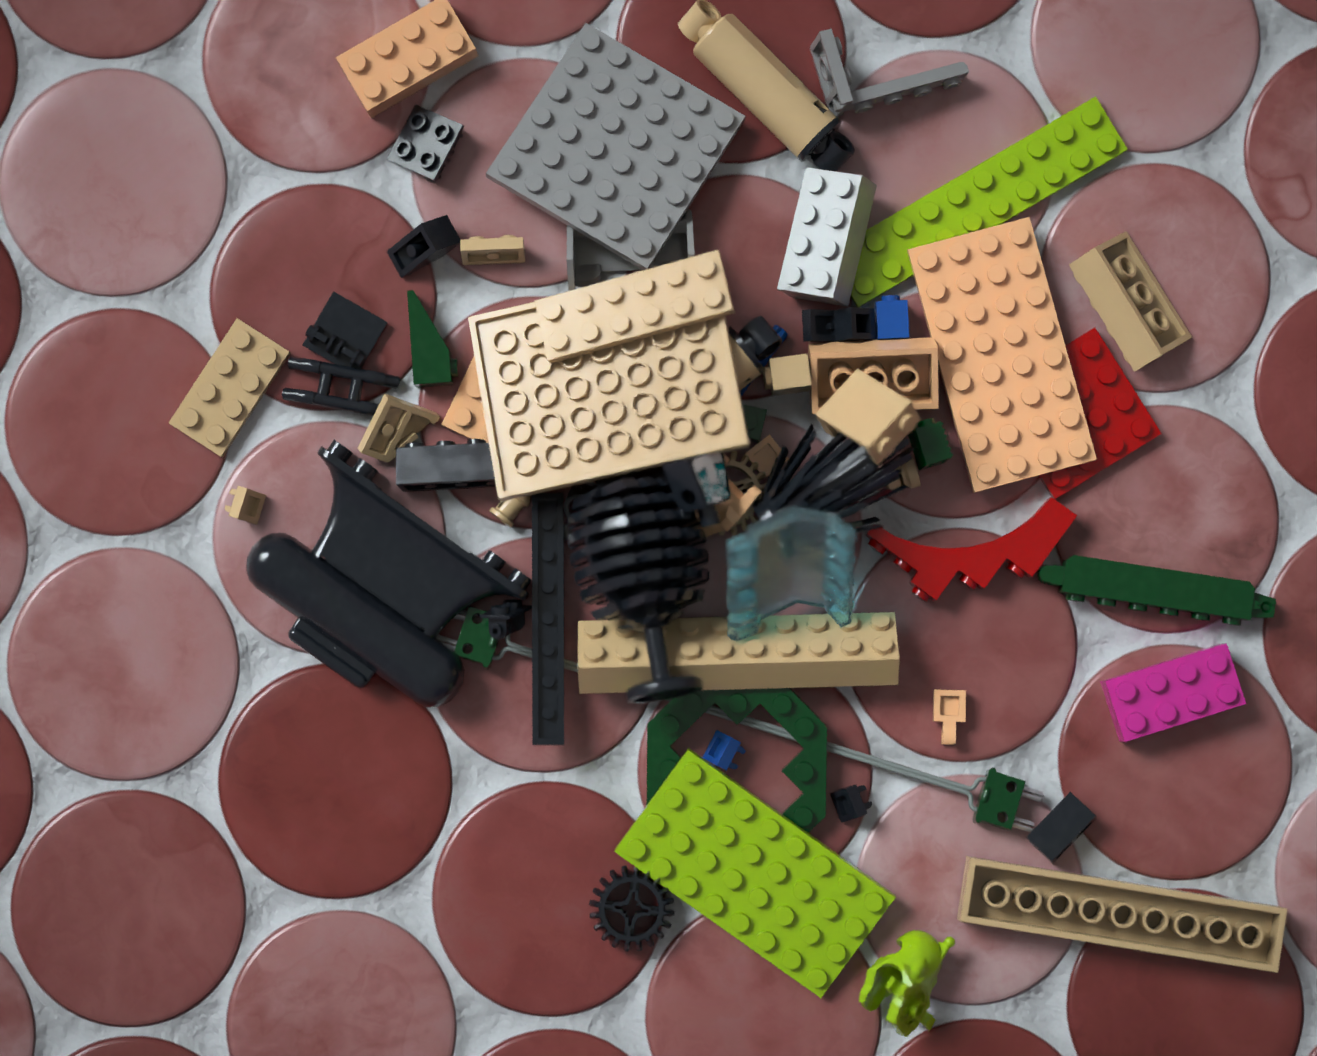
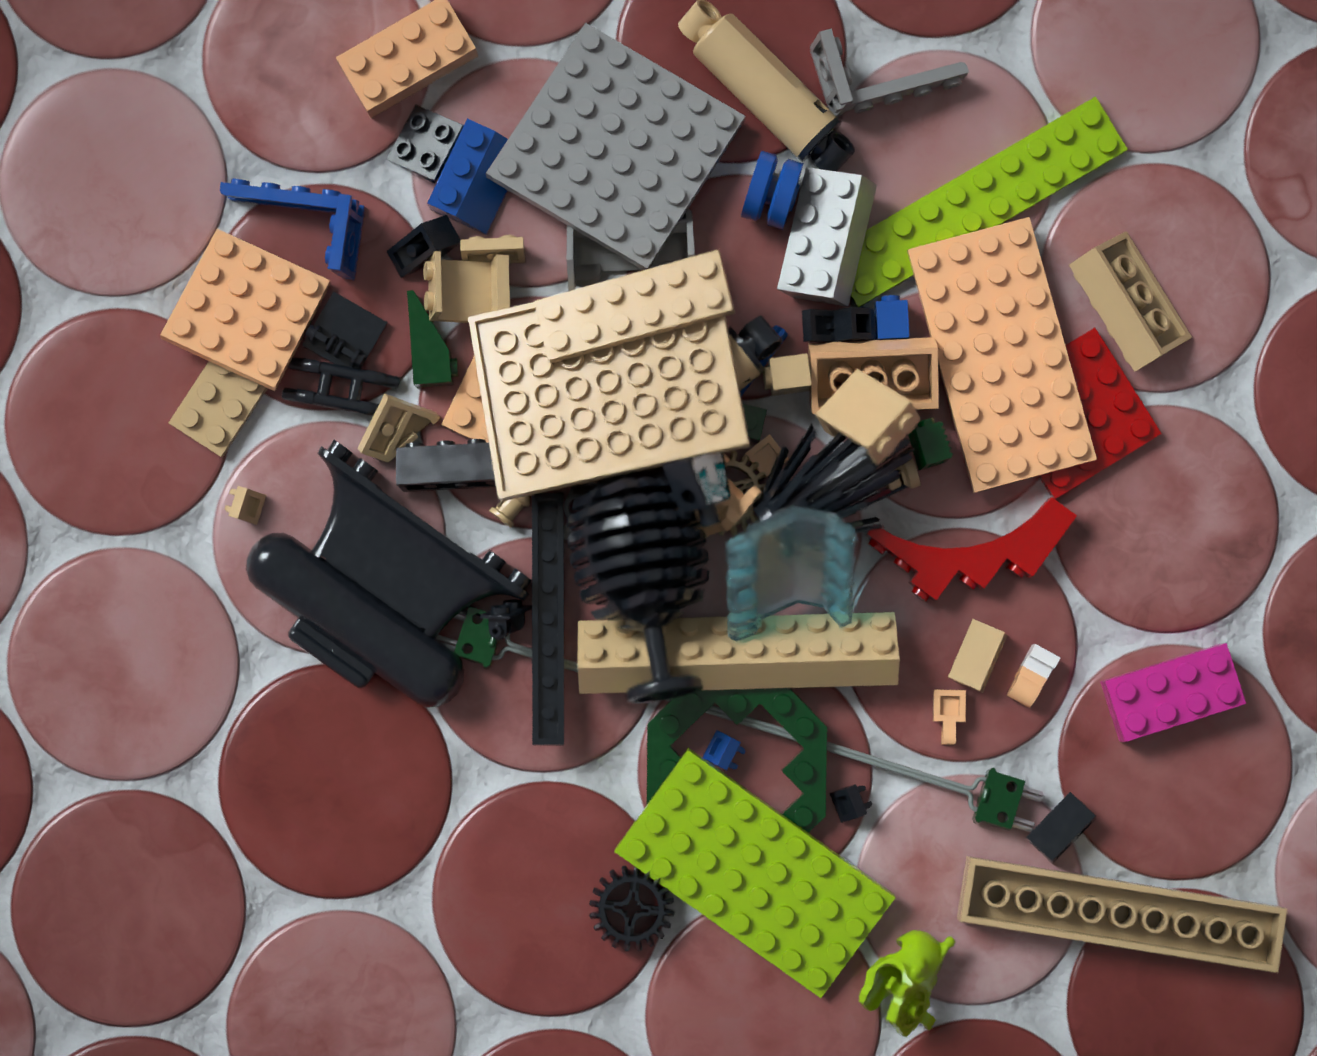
(245, 309): none -> light nougat plate
(345, 225): none -> blue bracket
(462, 187): none -> blue slope
(465, 287): none -> tan panel
(772, 190): none -> blue wheel
(977, 655): none -> tan hinge
(1032, 675): none -> leg
(1157, 588): dark green hinge -> none

